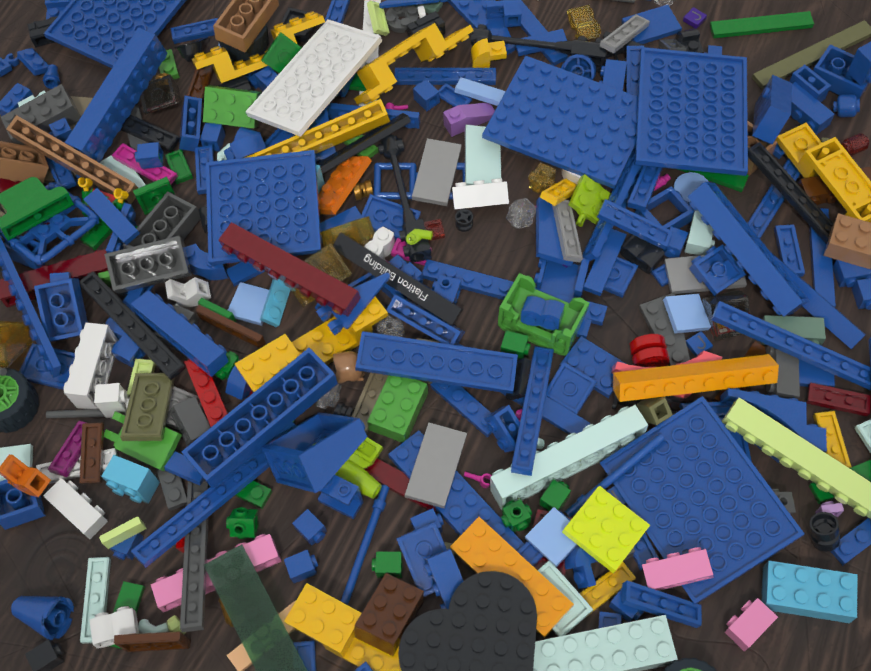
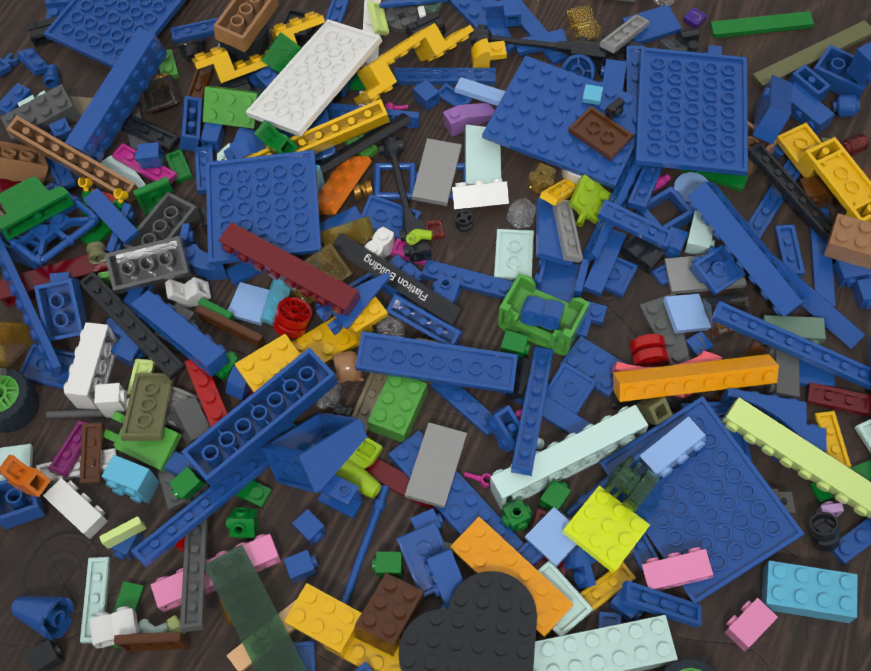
(96, 252): none -> olive wheel
(187, 235): none -> blue plate
(187, 483): none -> green brick
(274, 140): none -> green brick
(292, 317): none -> red wheel
(513, 253): none -> light aqua tile
(592, 94): none -> medium azure tile
(600, 133): none -> reddish brown tile
(615, 109): none -> black plate
(631, 483): none -> clear green wheel
(673, 448): none -> light blue brick

